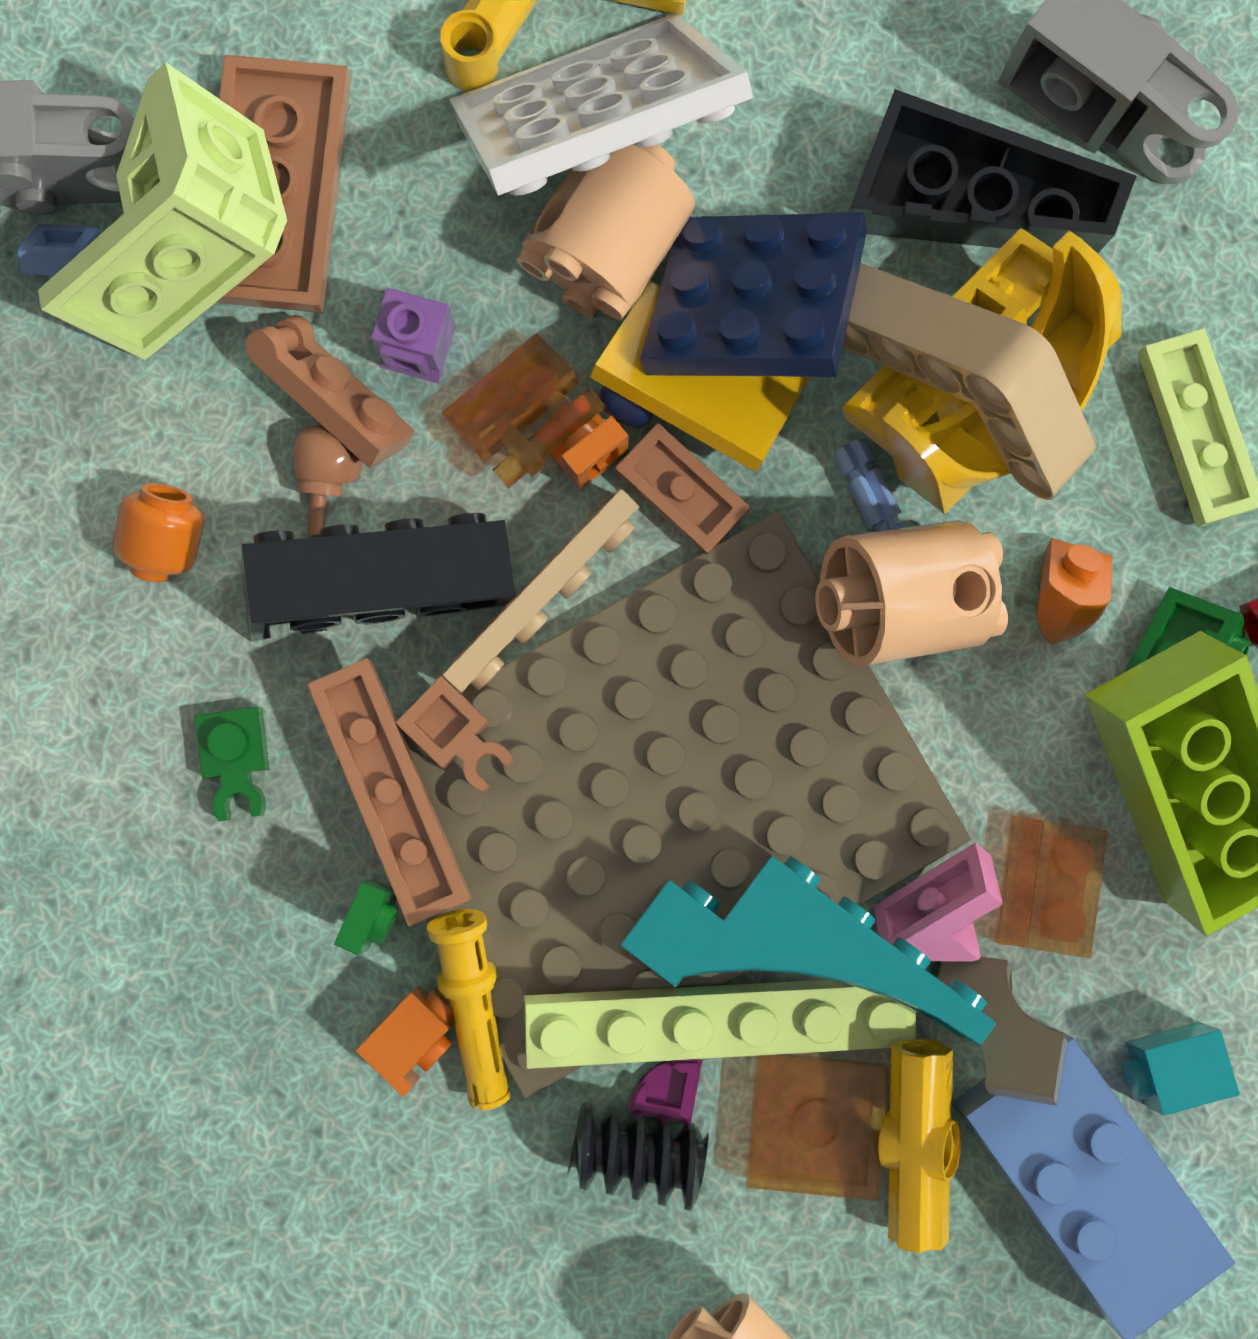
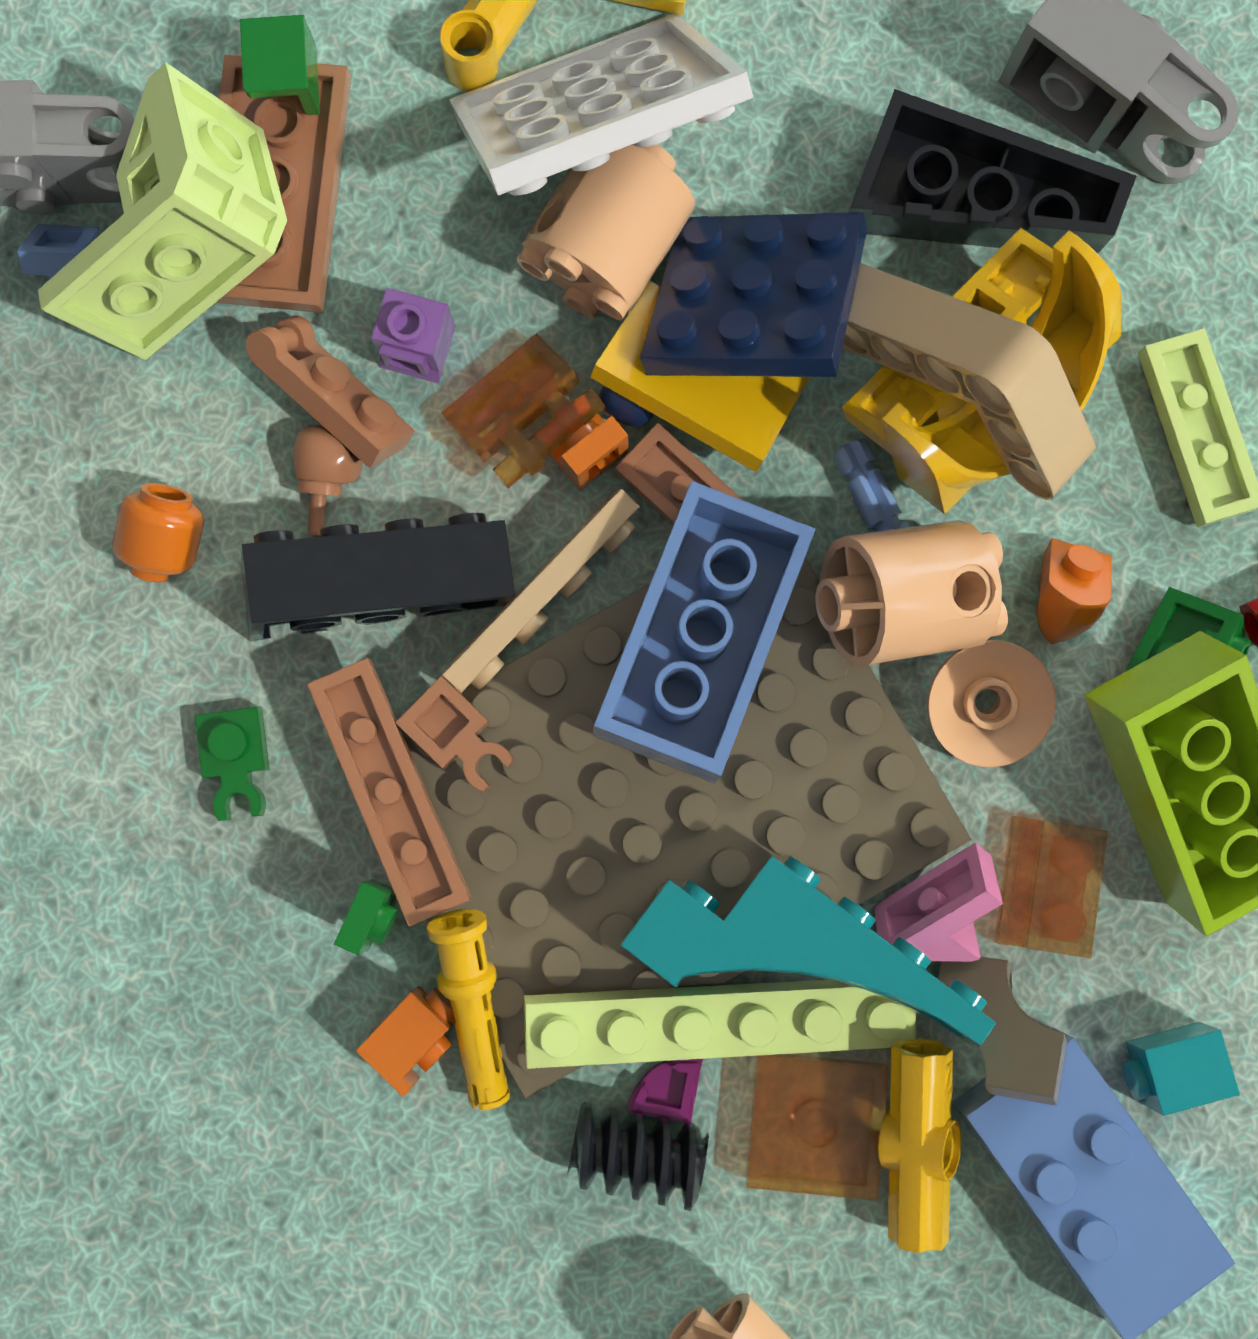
(280, 59): none -> green panel
(703, 632): none -> medium blue brick
(1014, 723): none -> light nougat dish

